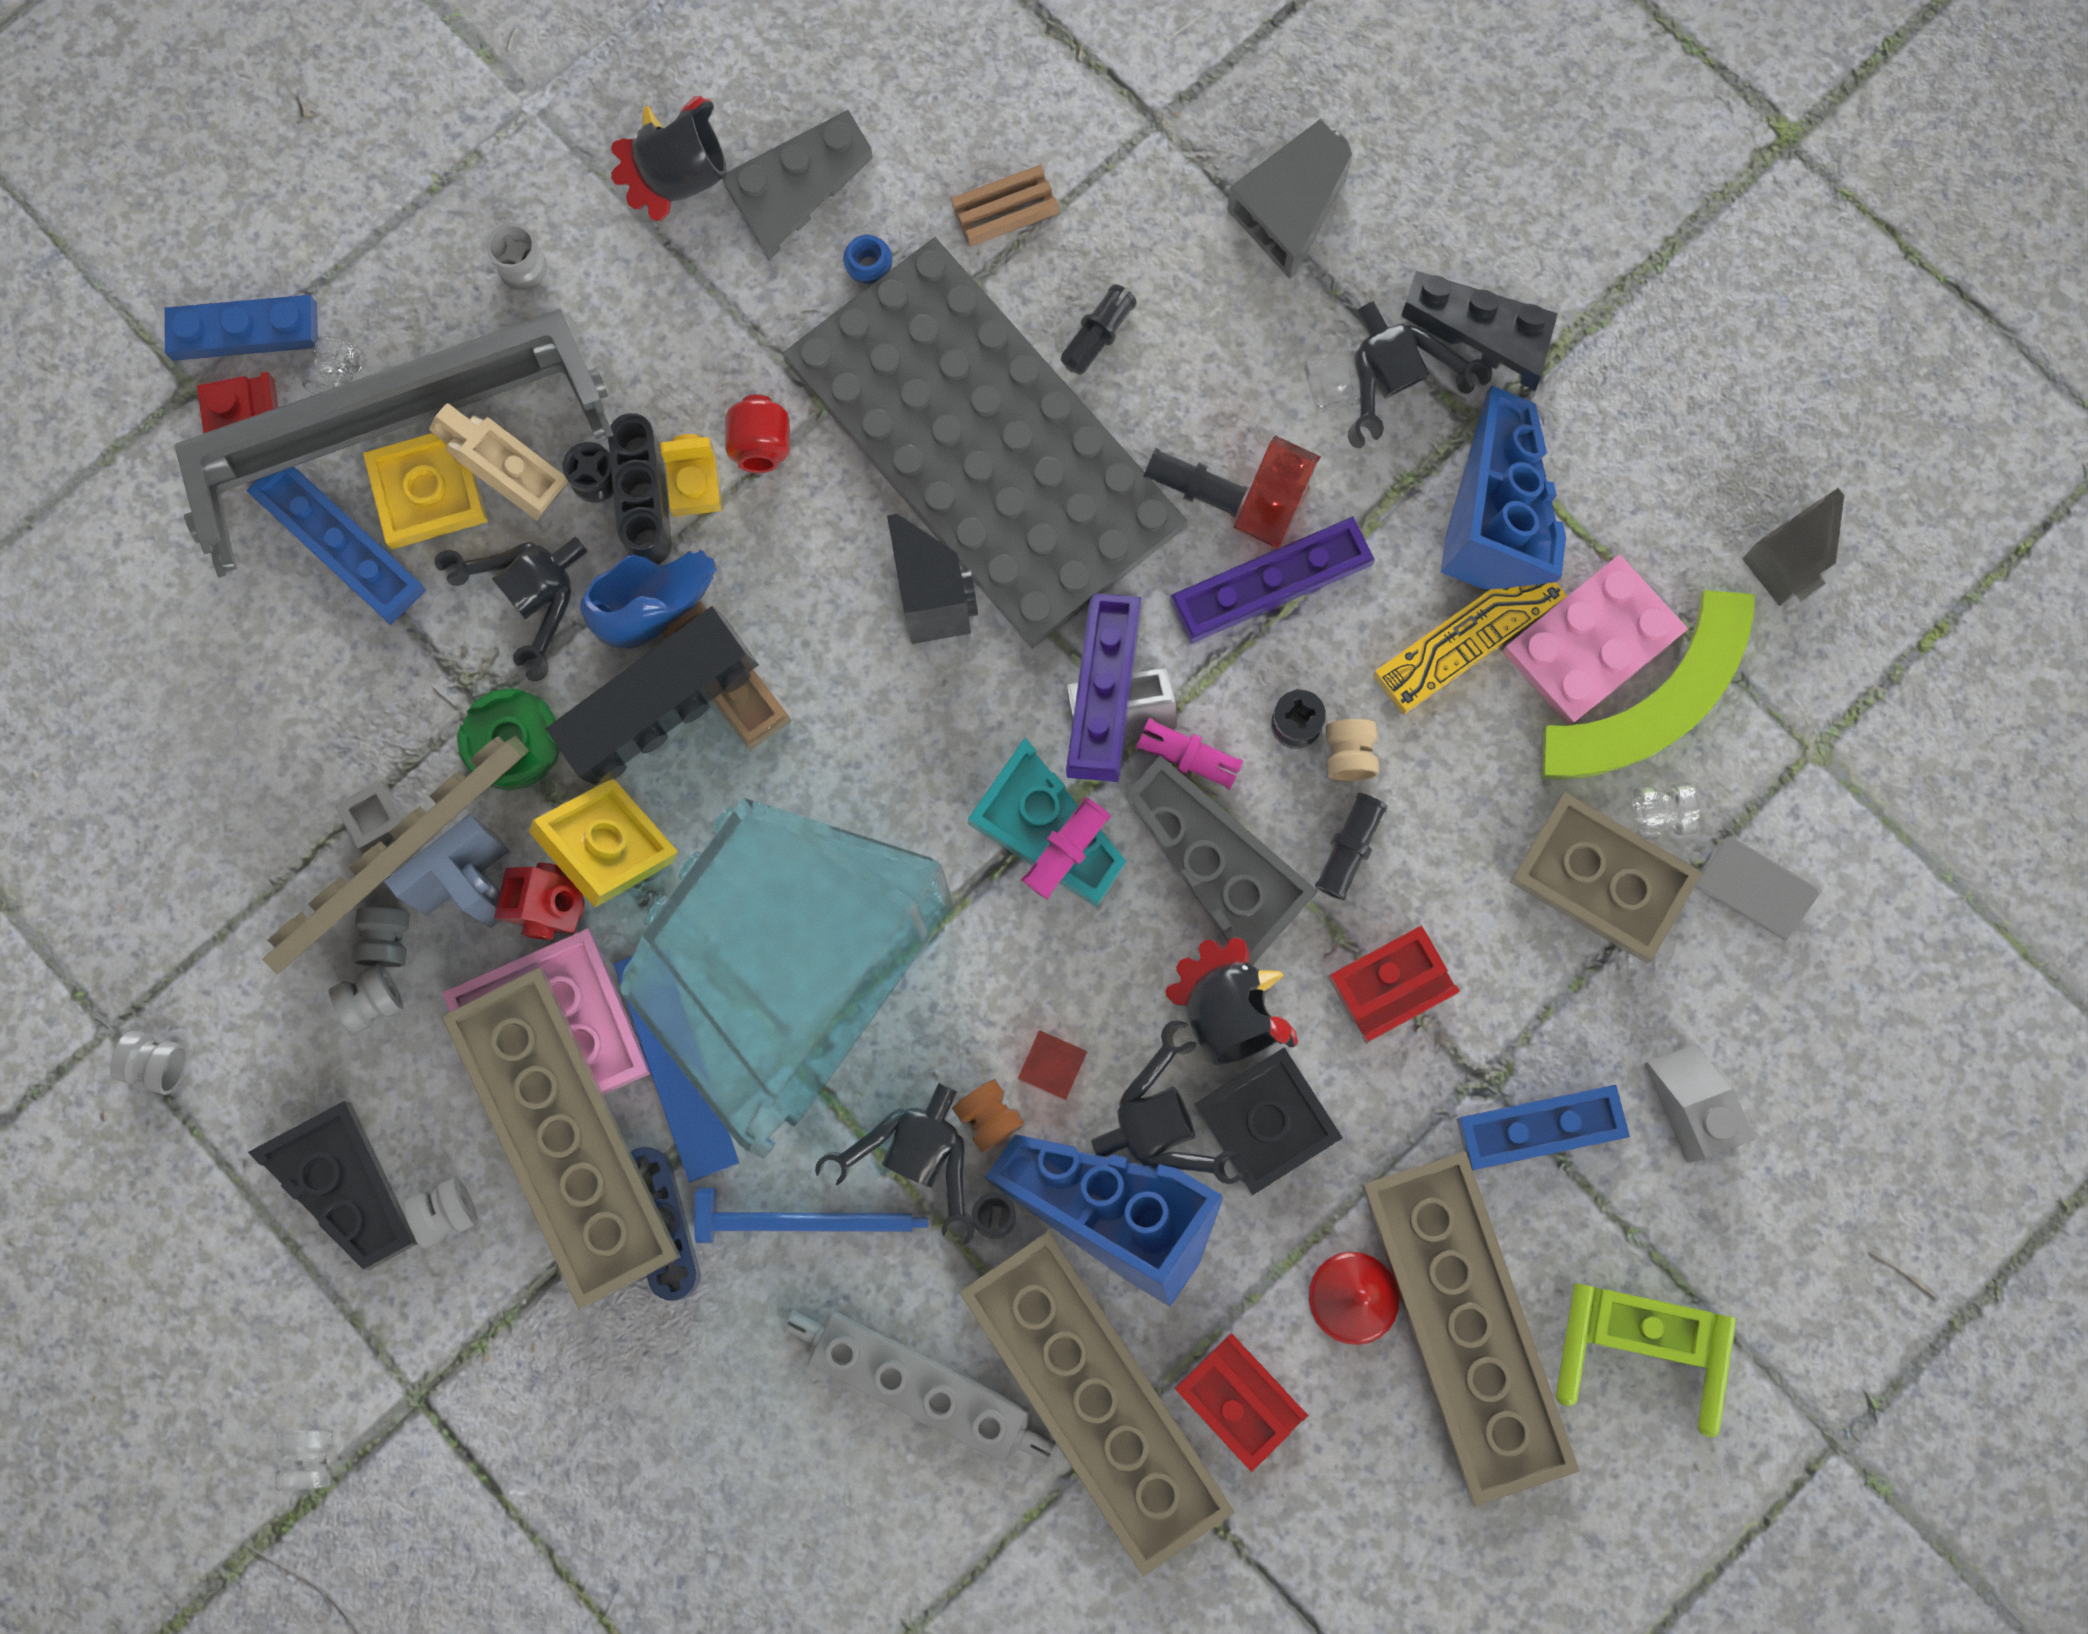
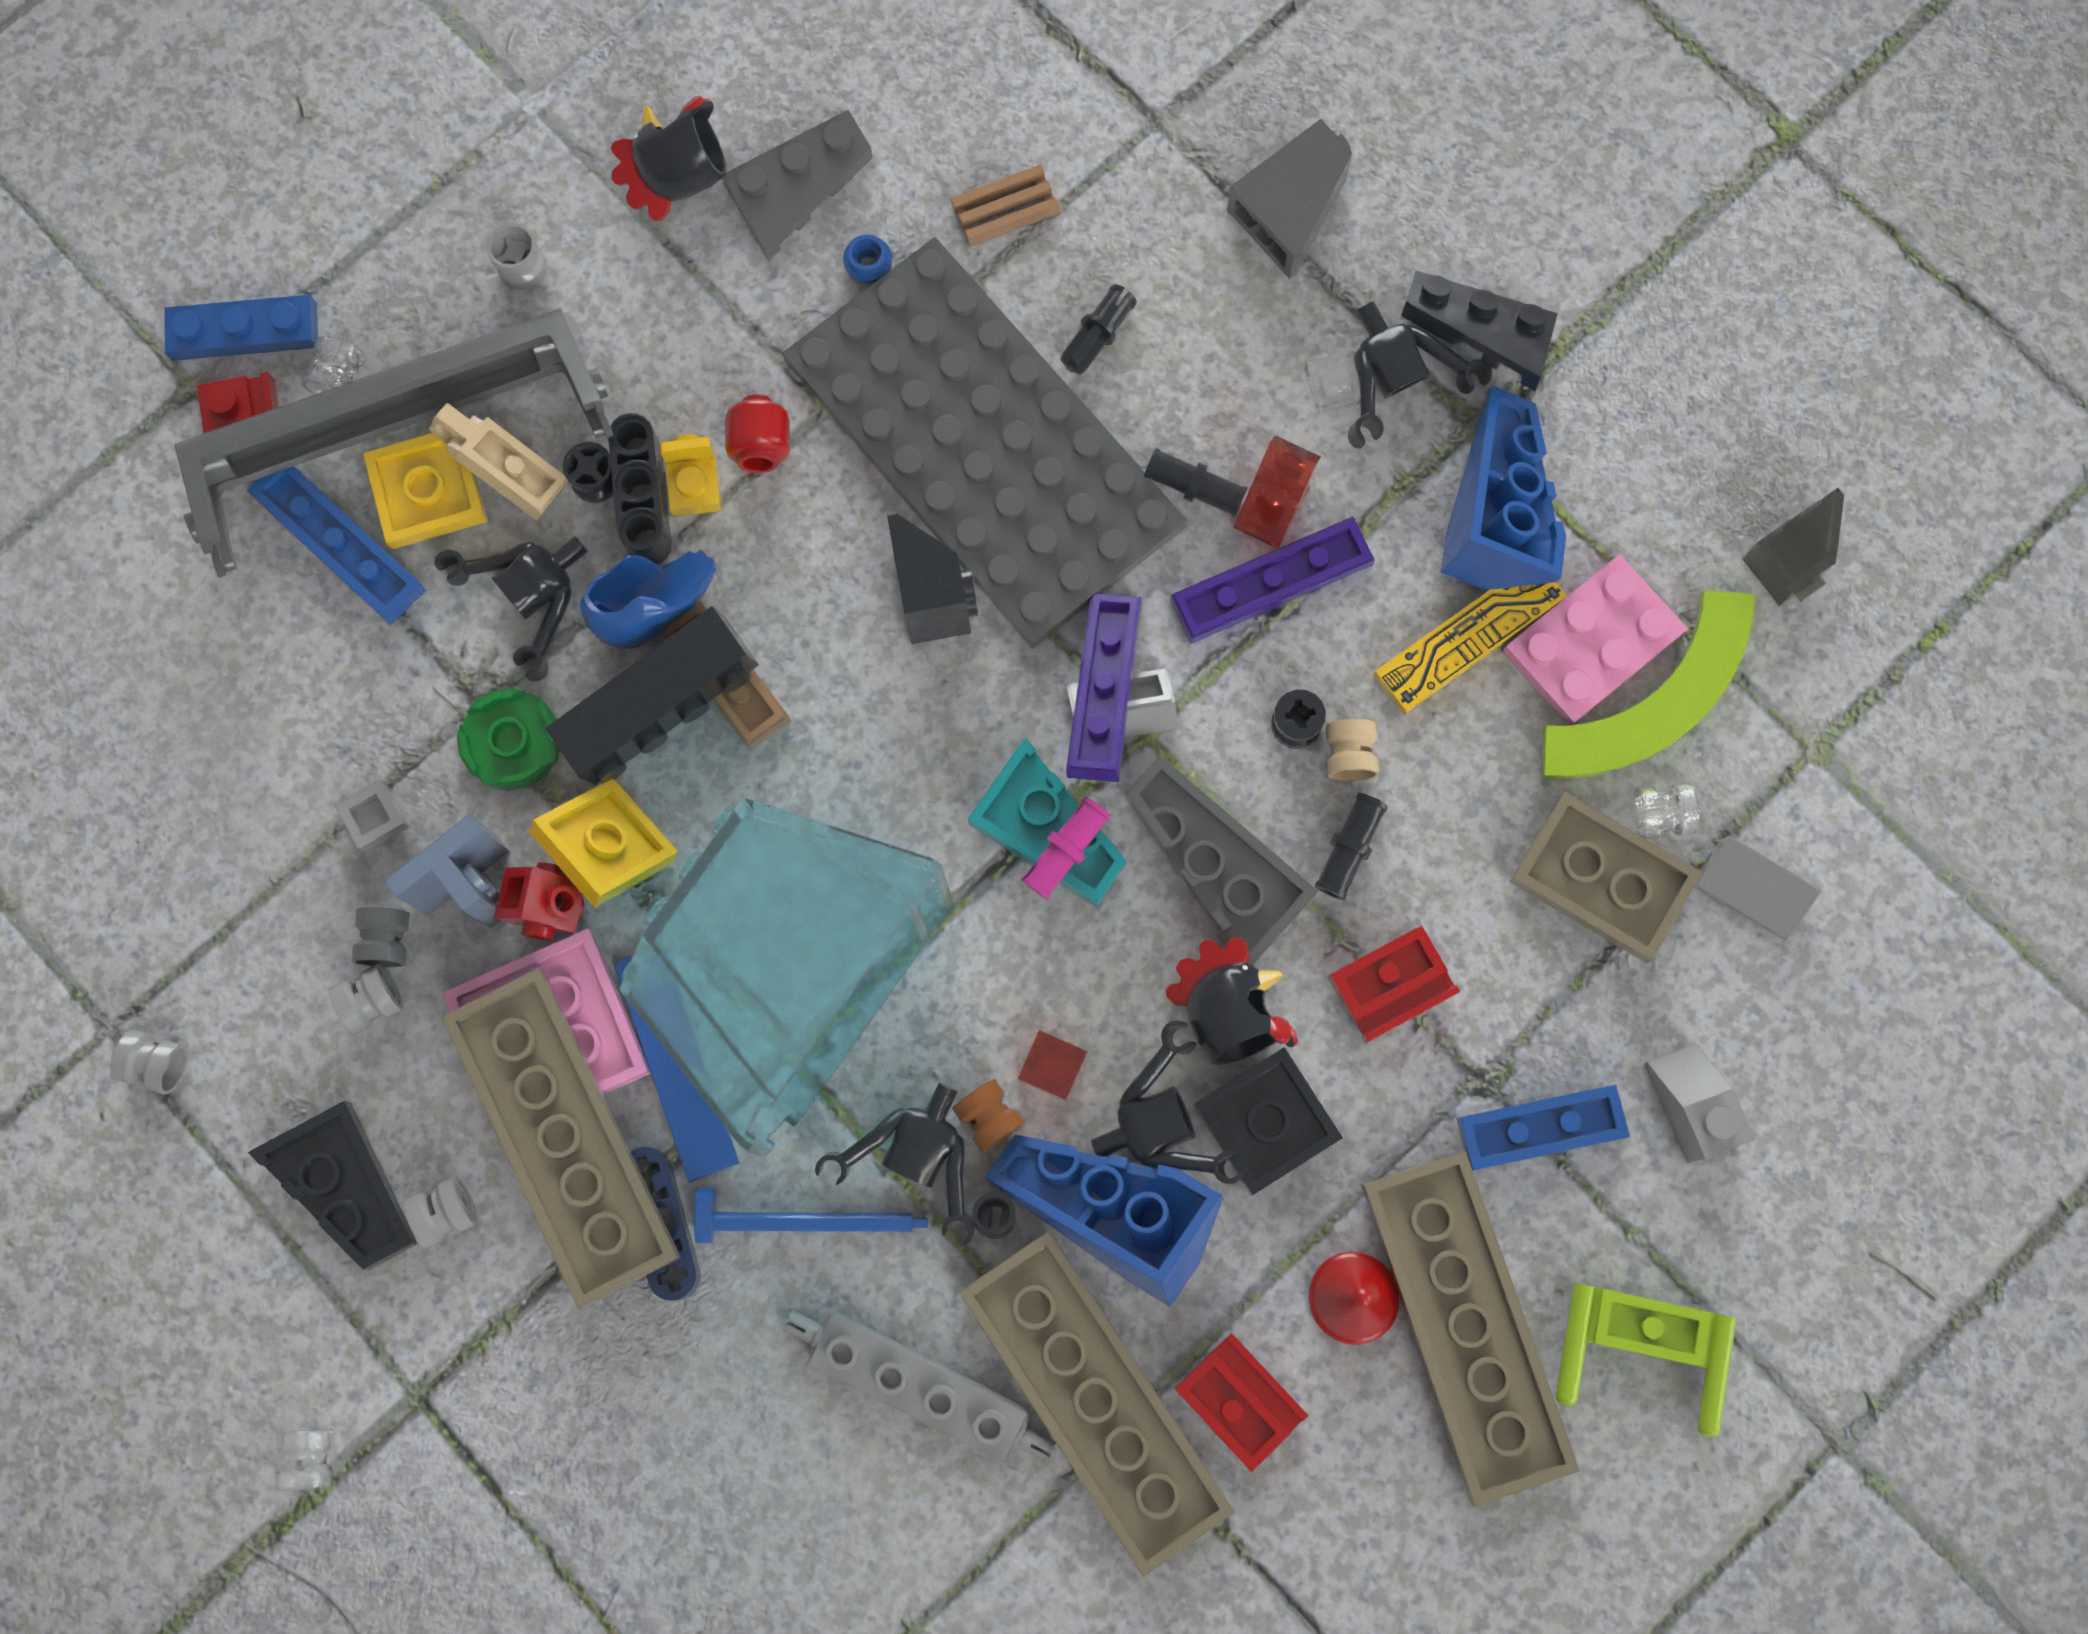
(382, 861): dark tan plate -> none
(1189, 753): dark pink pin -> none

